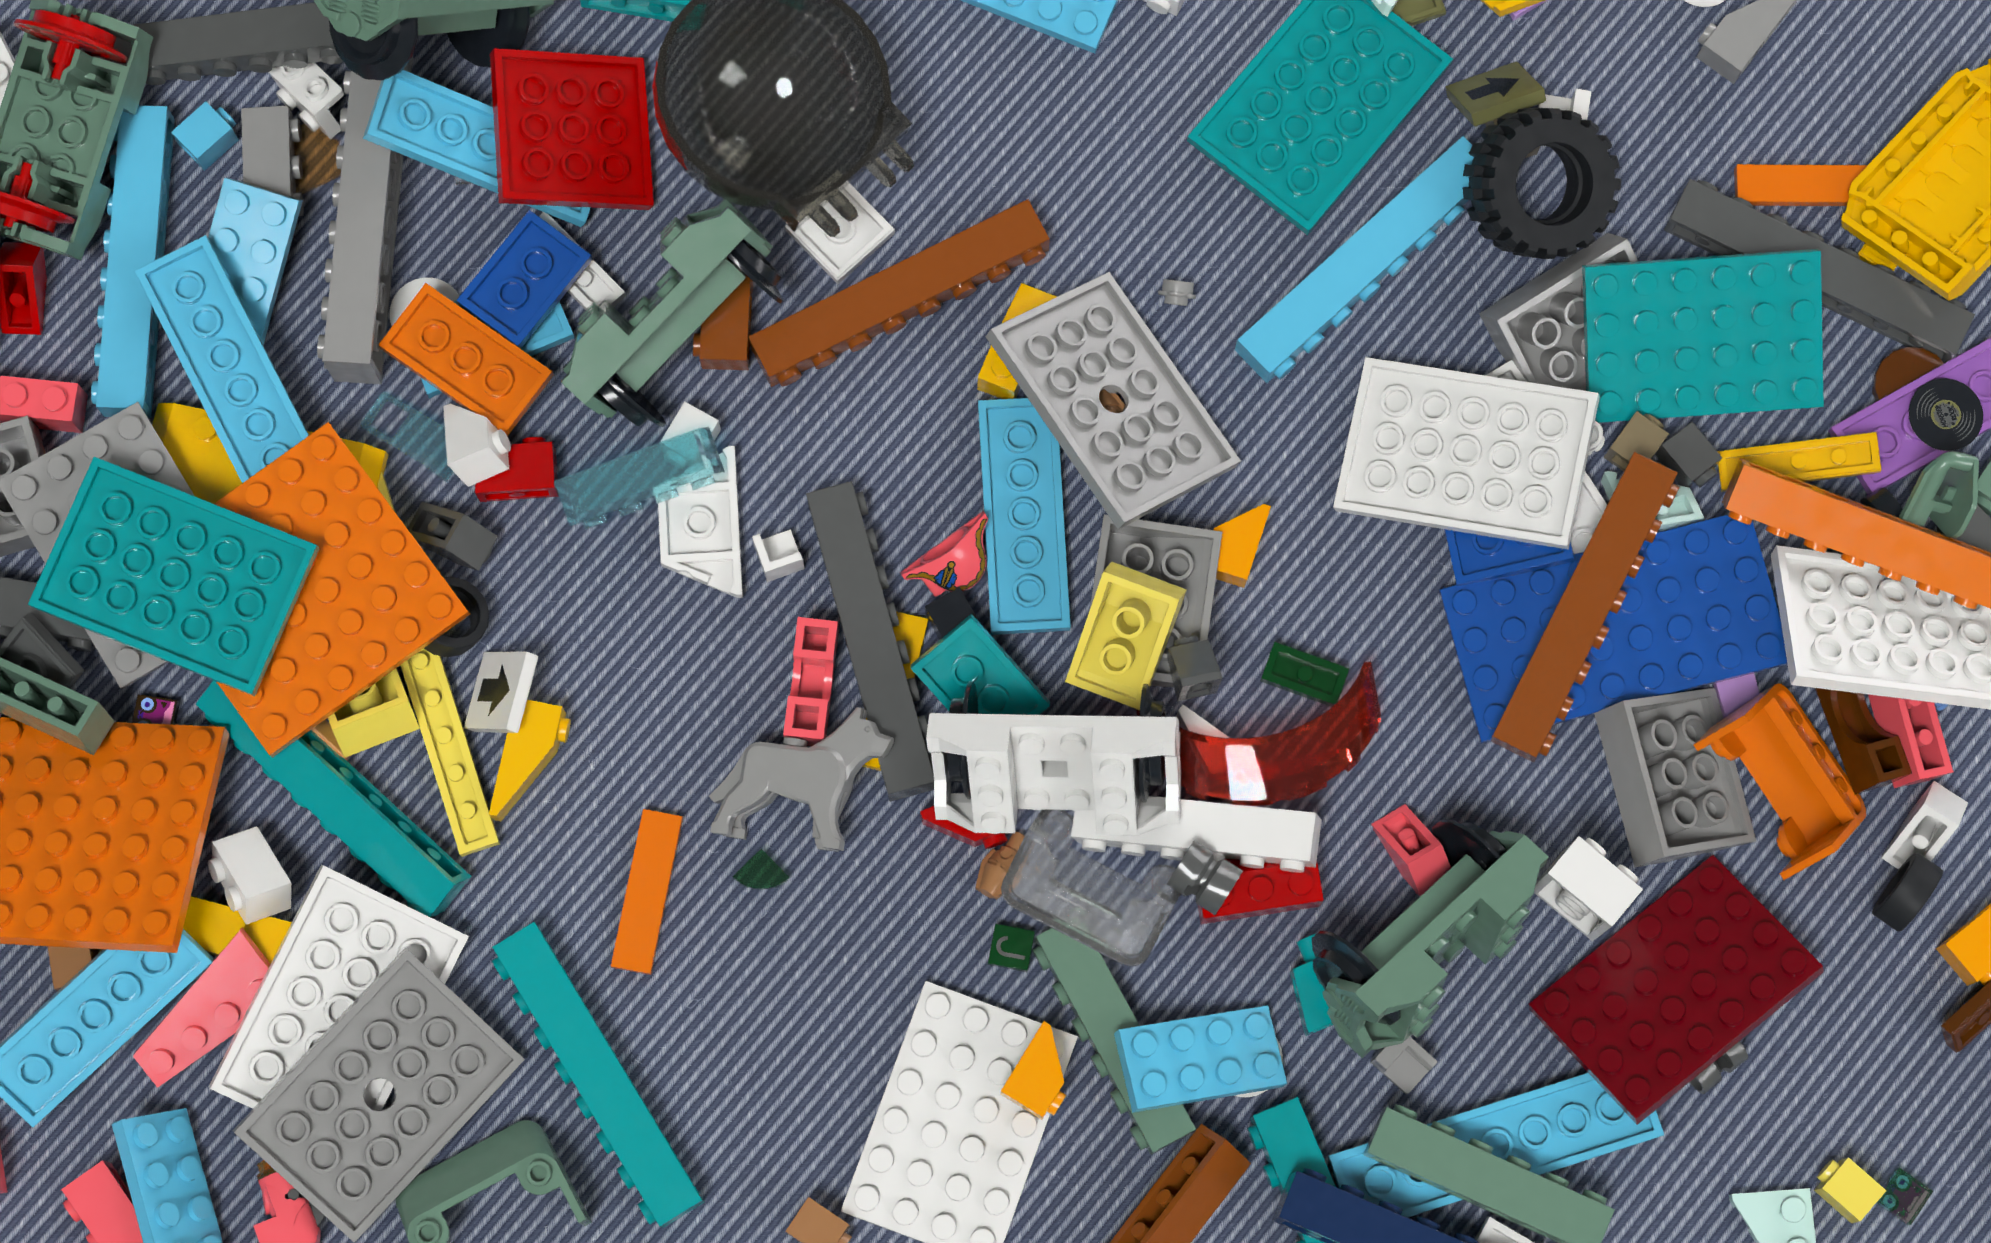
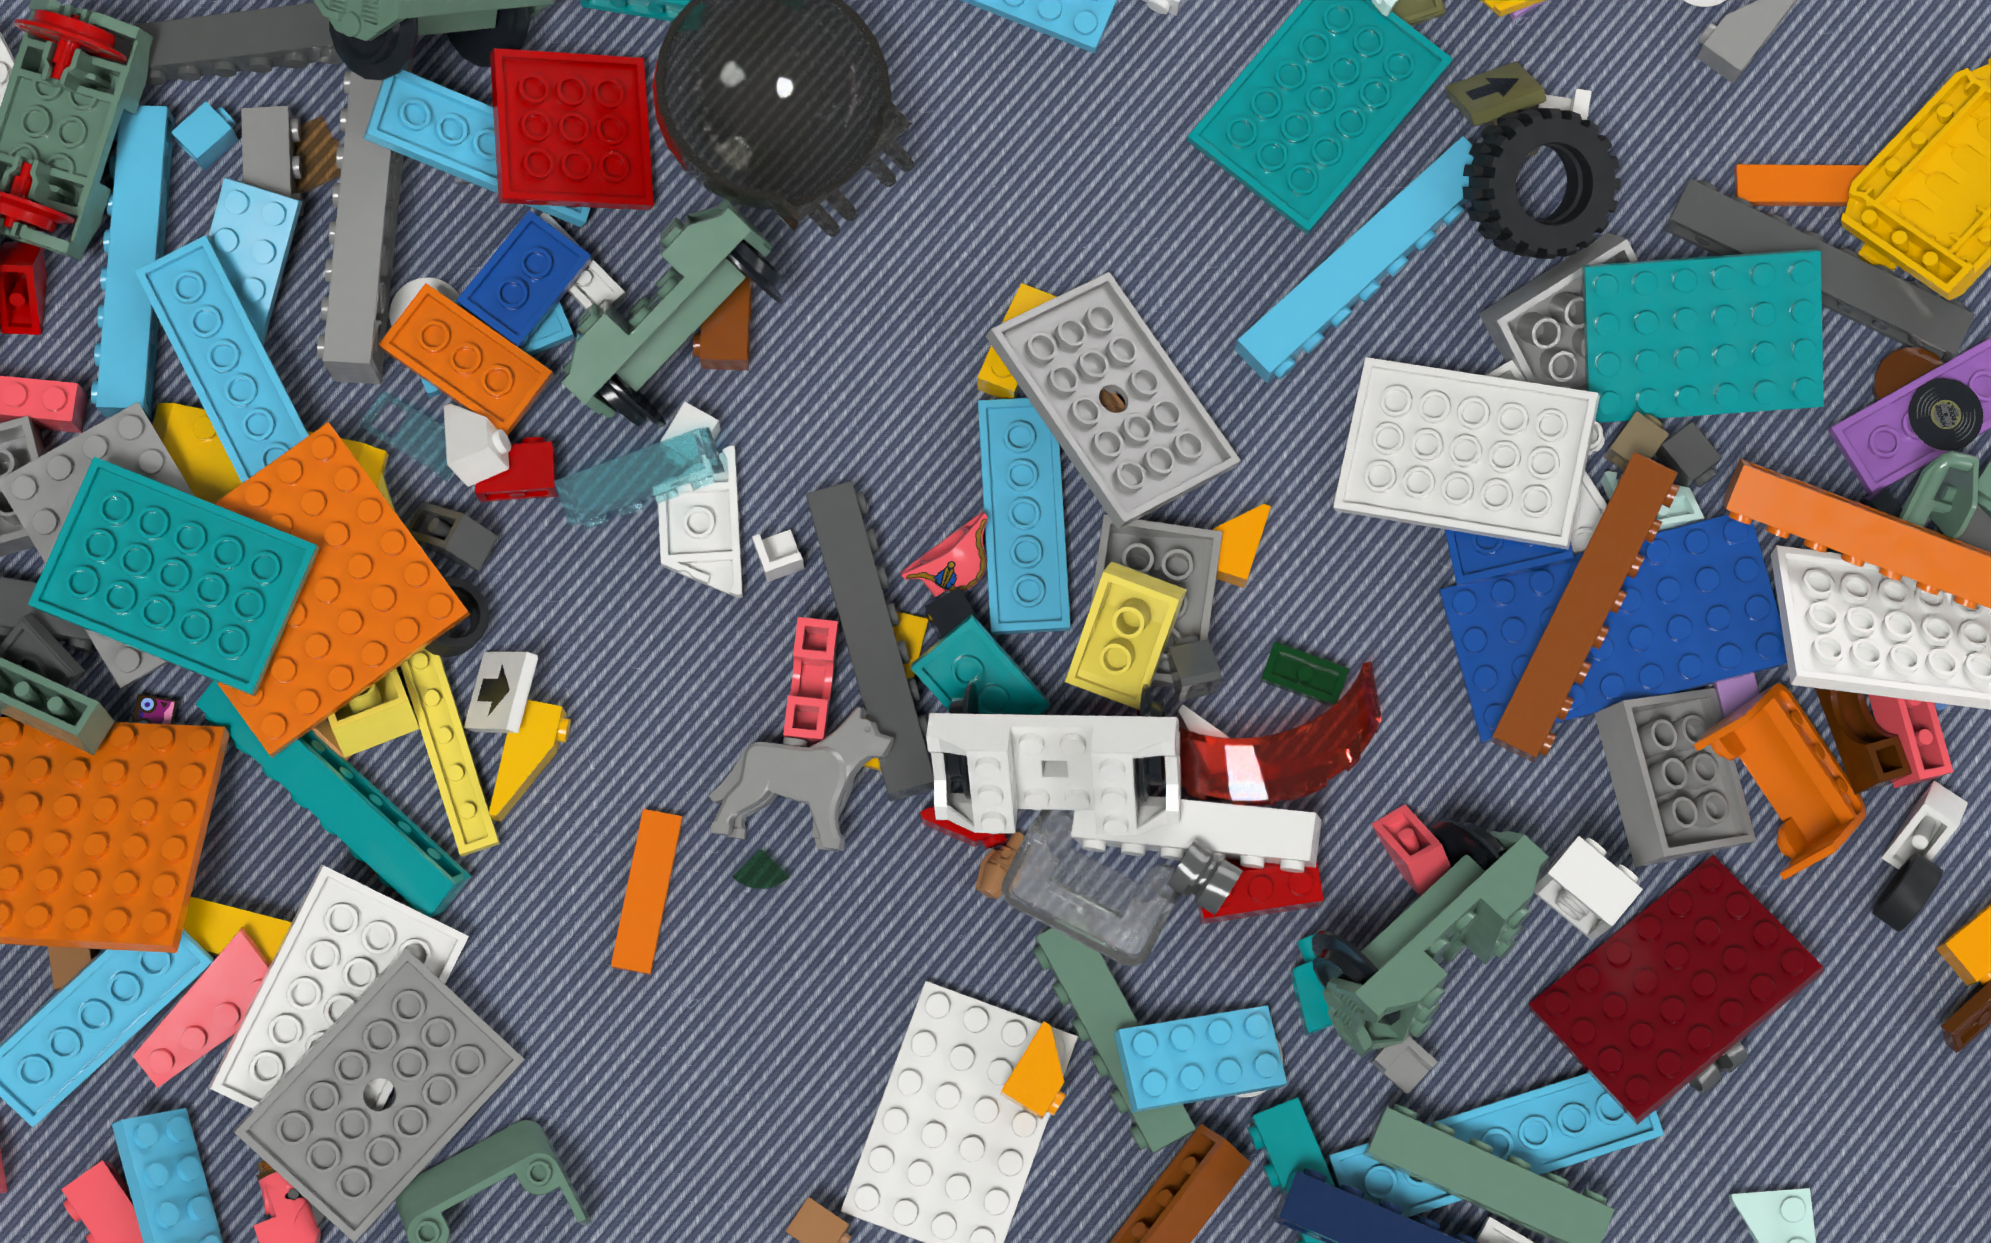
(250, 875): white brick -> none
(311, 93): white bracket -> none
(598, 1076): teal brick -> none
(854, 243): white tile -> none
(899, 294): dark orange brick -> none
(1011, 947): dark green tile -> none
(1177, 292): light grey plate -> none
(1809, 459): yellow tile -> none
(1848, 1189): light yellow brick -> none
(1904, 1196): tile -> none

